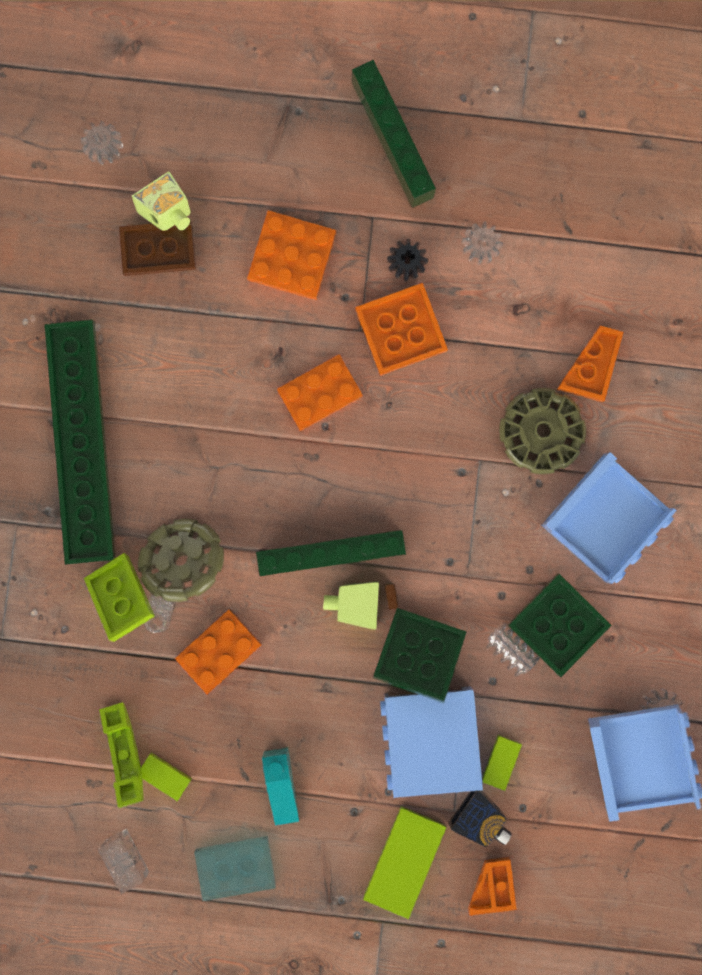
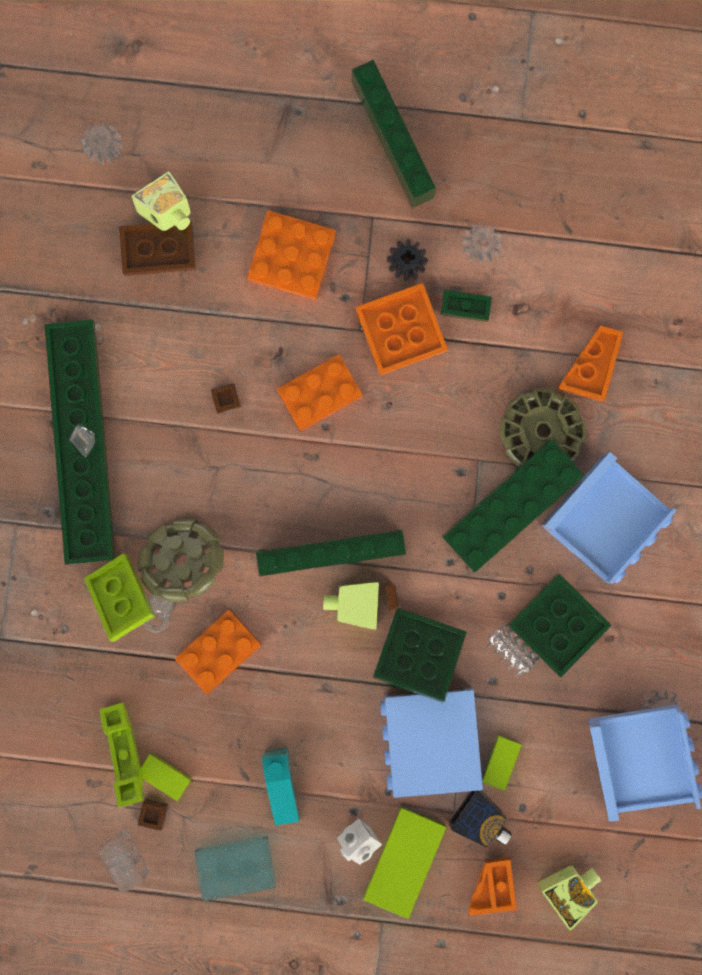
(83, 440): none -> clear slope
(152, 814): none -> reddish brown tile
(225, 398): none -> reddish brown tile
(358, 842): none -> white brick
(466, 305): none -> dark green plate
(513, 505): none -> dark green plate
(570, 894): none -> torso

